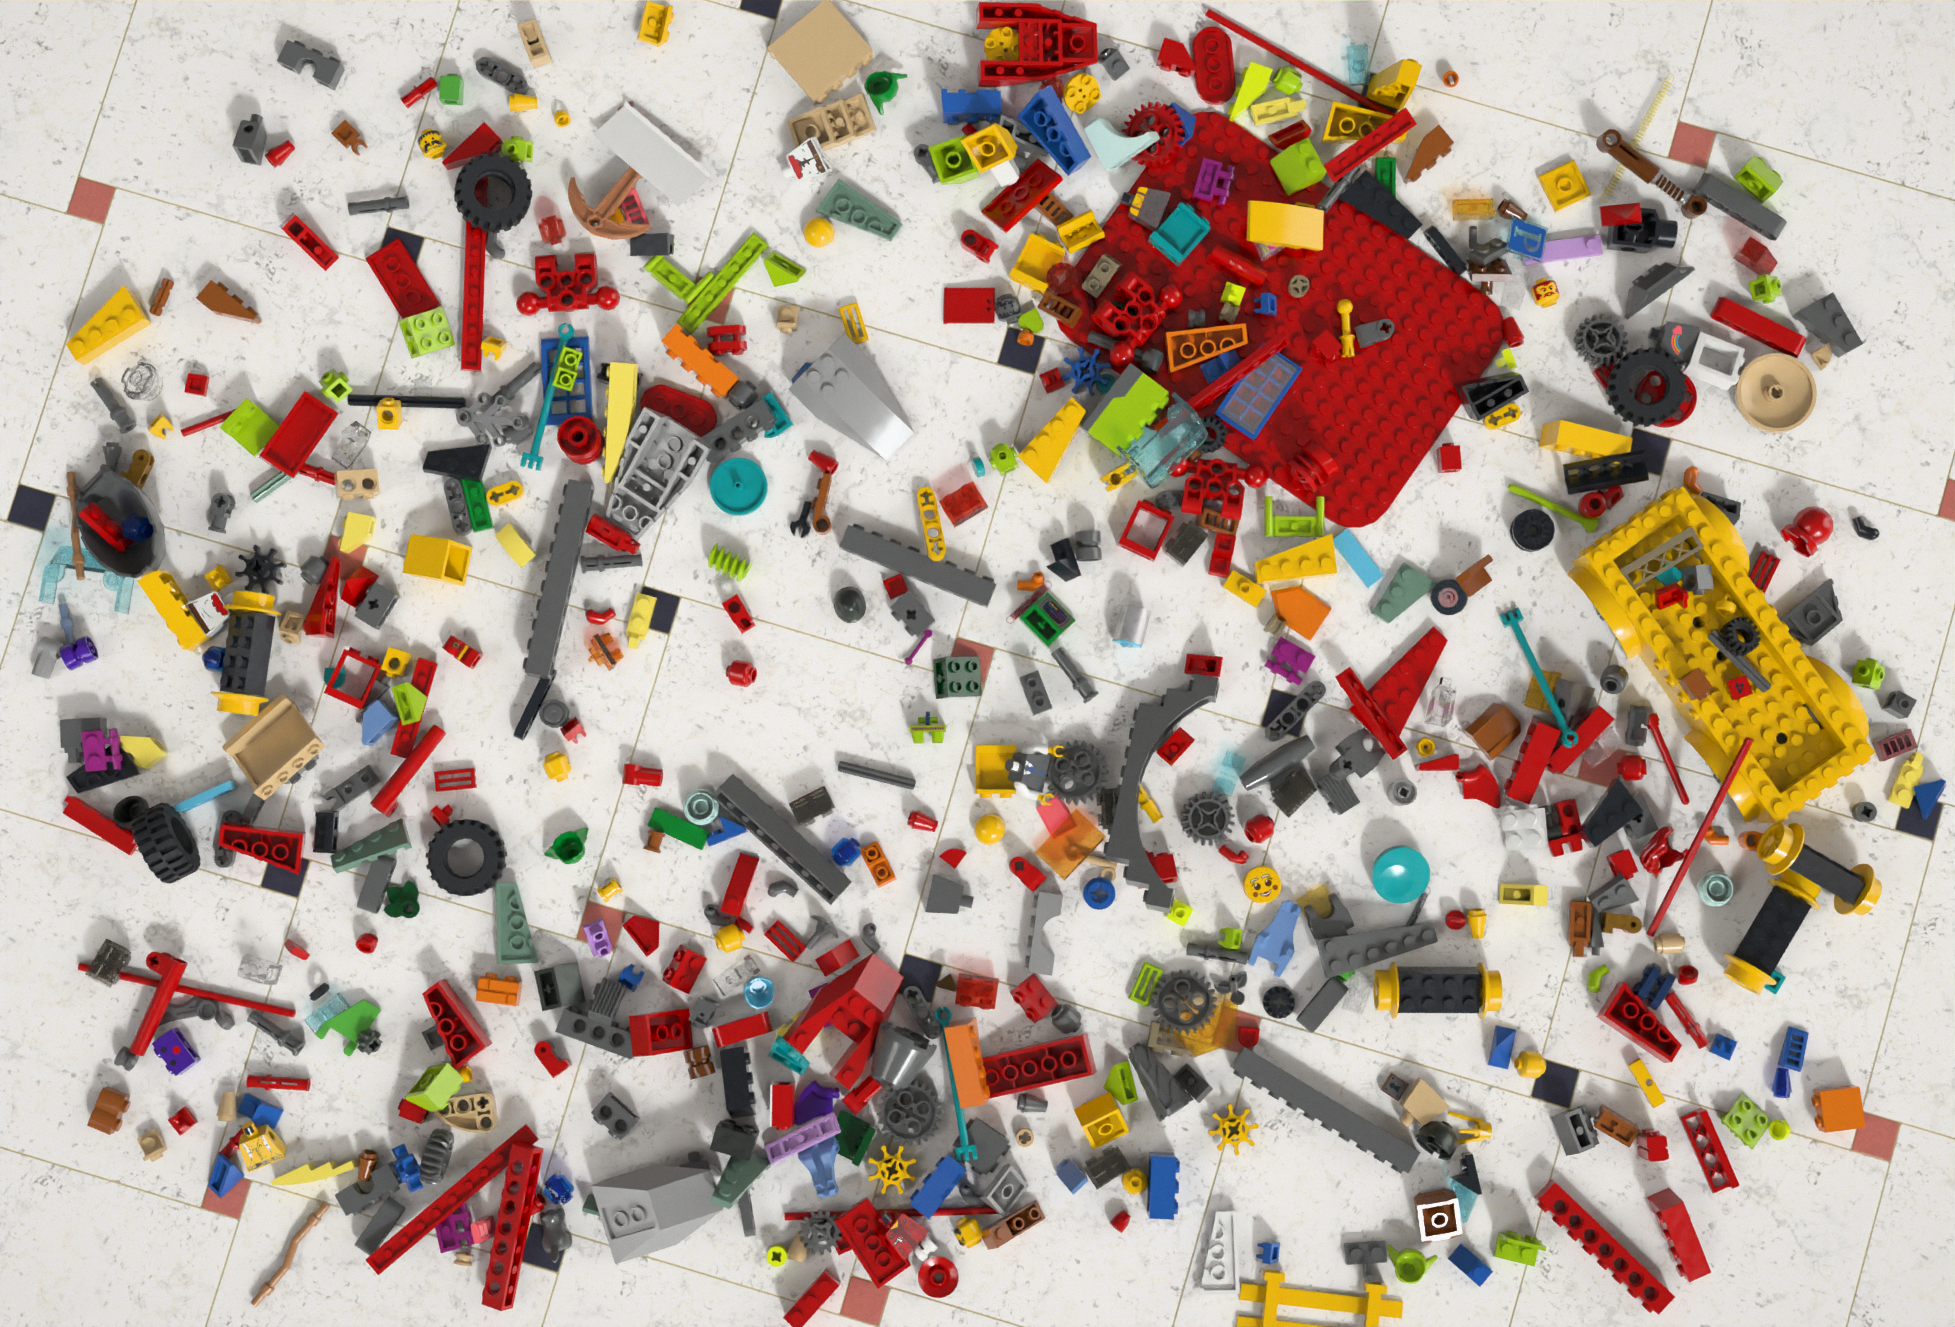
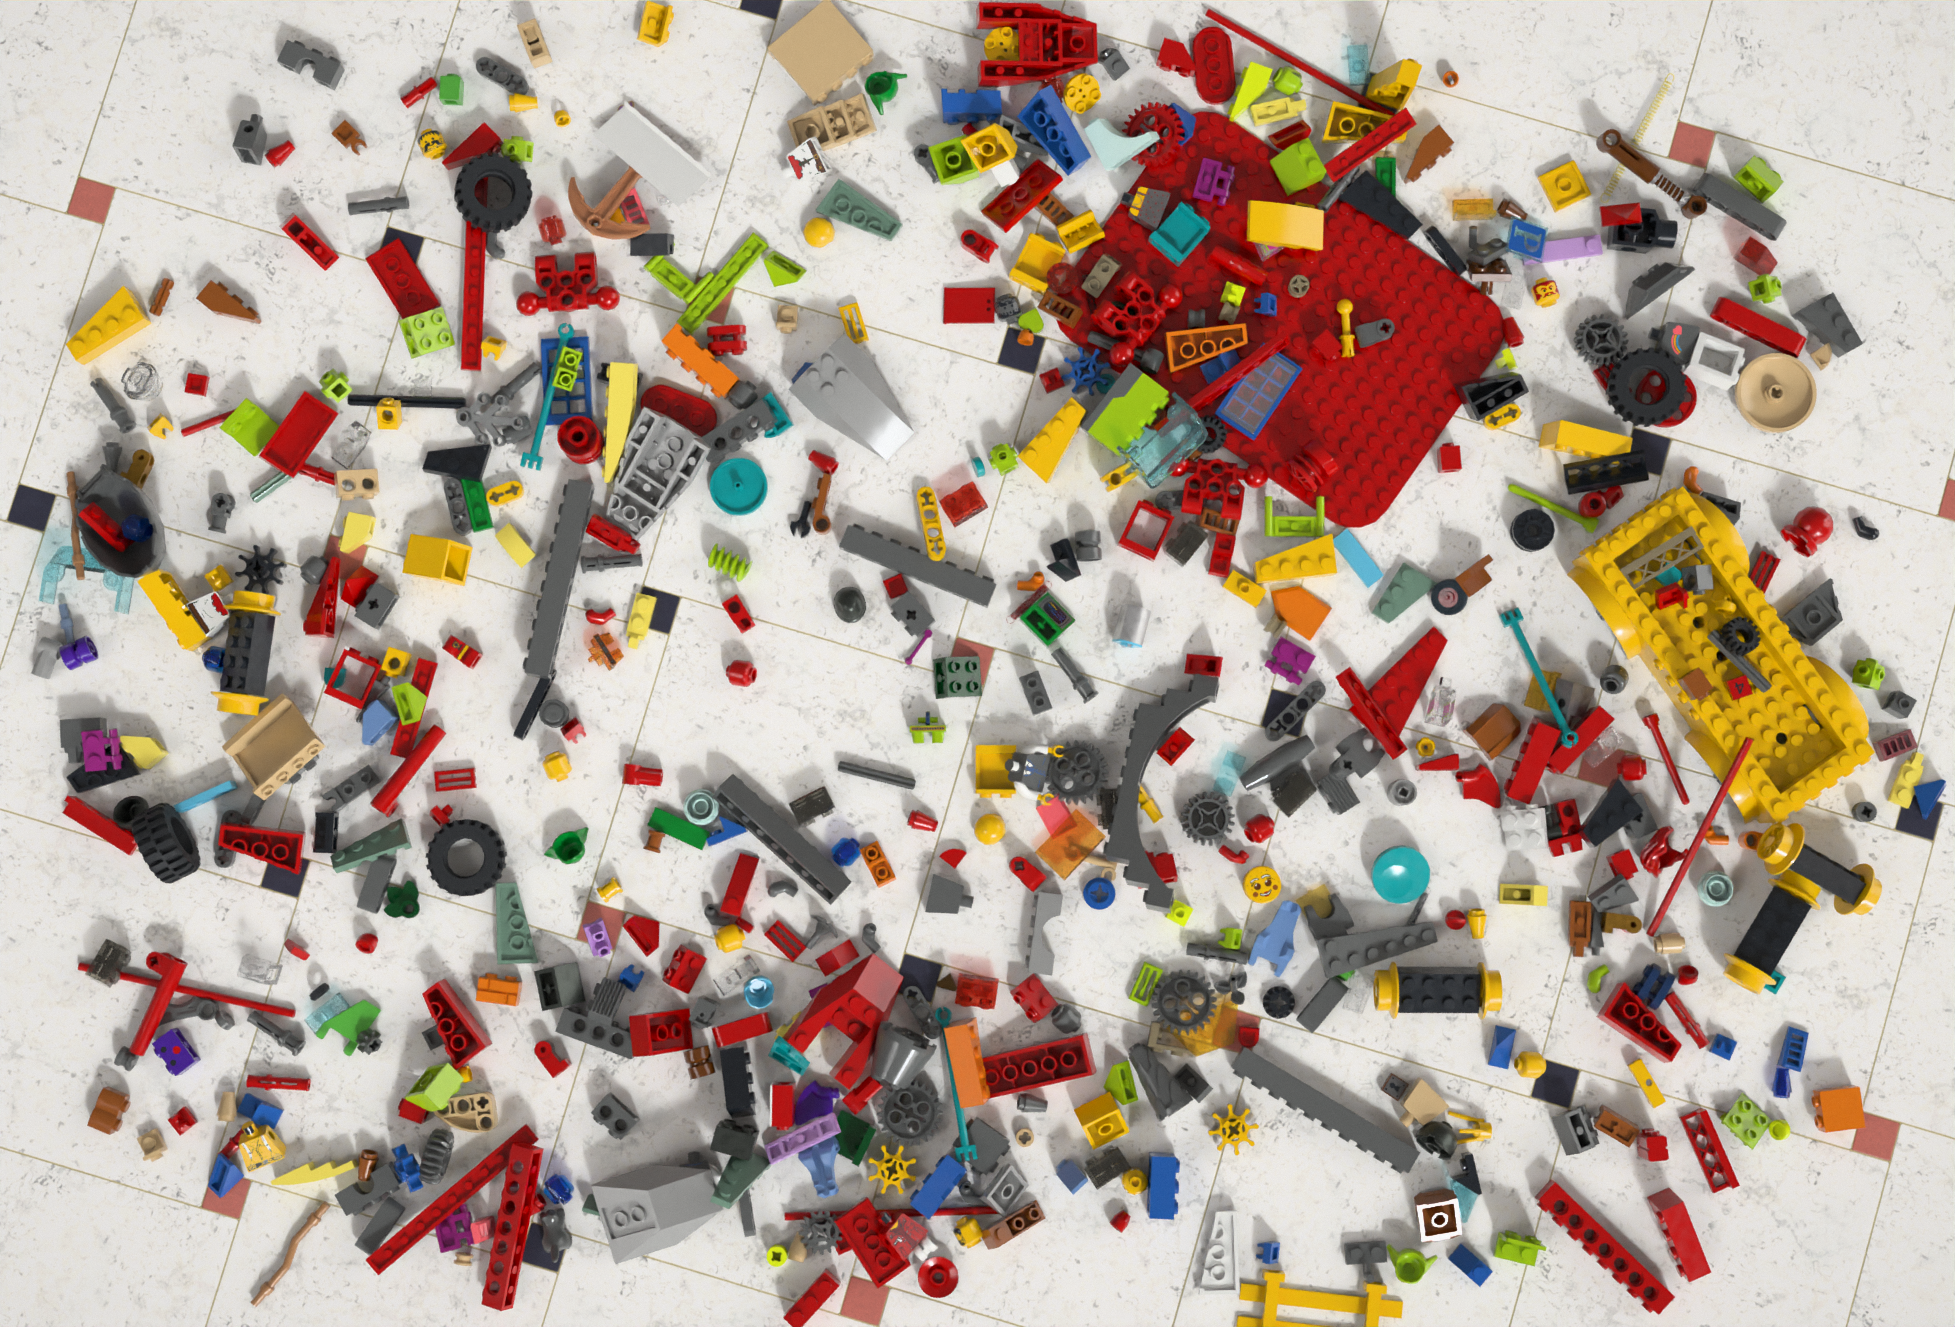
(292, 627): tan bracket -> none
(1635, 734): dark grey hinge -> none

